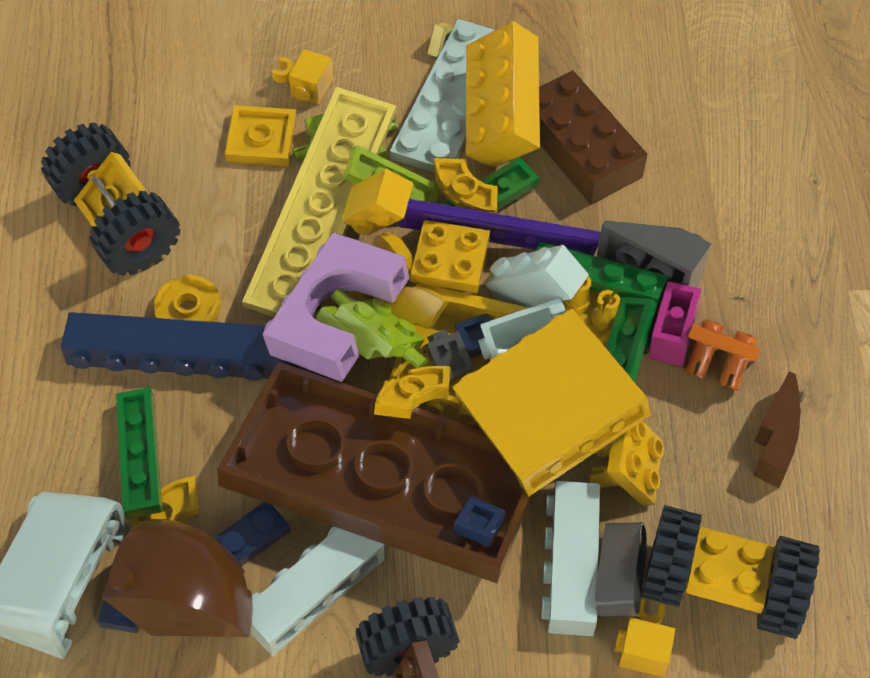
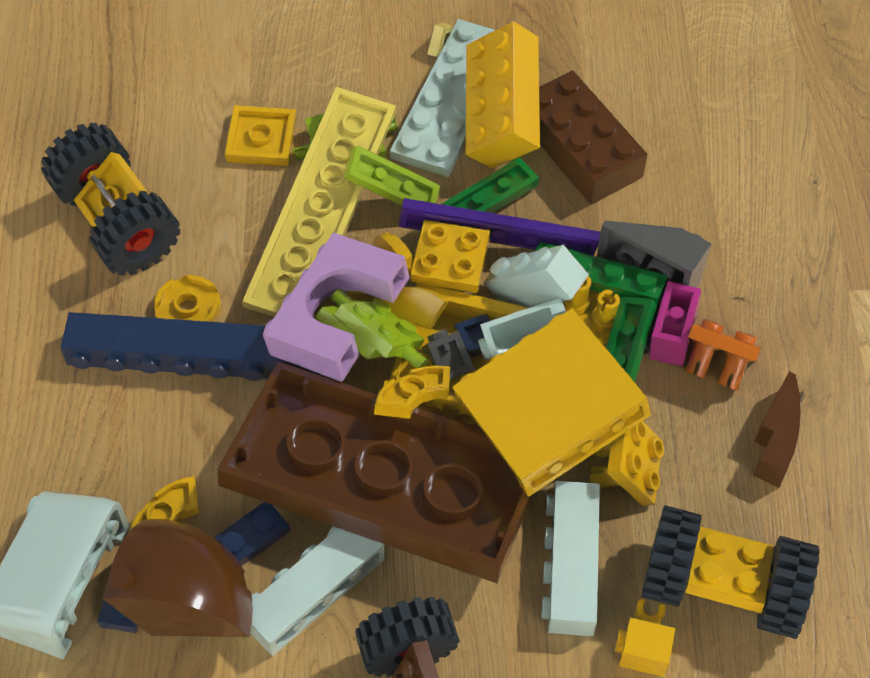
(138, 453): green plate -> none
(307, 77): yellow brick -> none
(377, 202): yellow brick -> none
(462, 187): yellow tile -> none
(479, 521): dark blue plate -> none
(621, 569): dark grey beam -> none

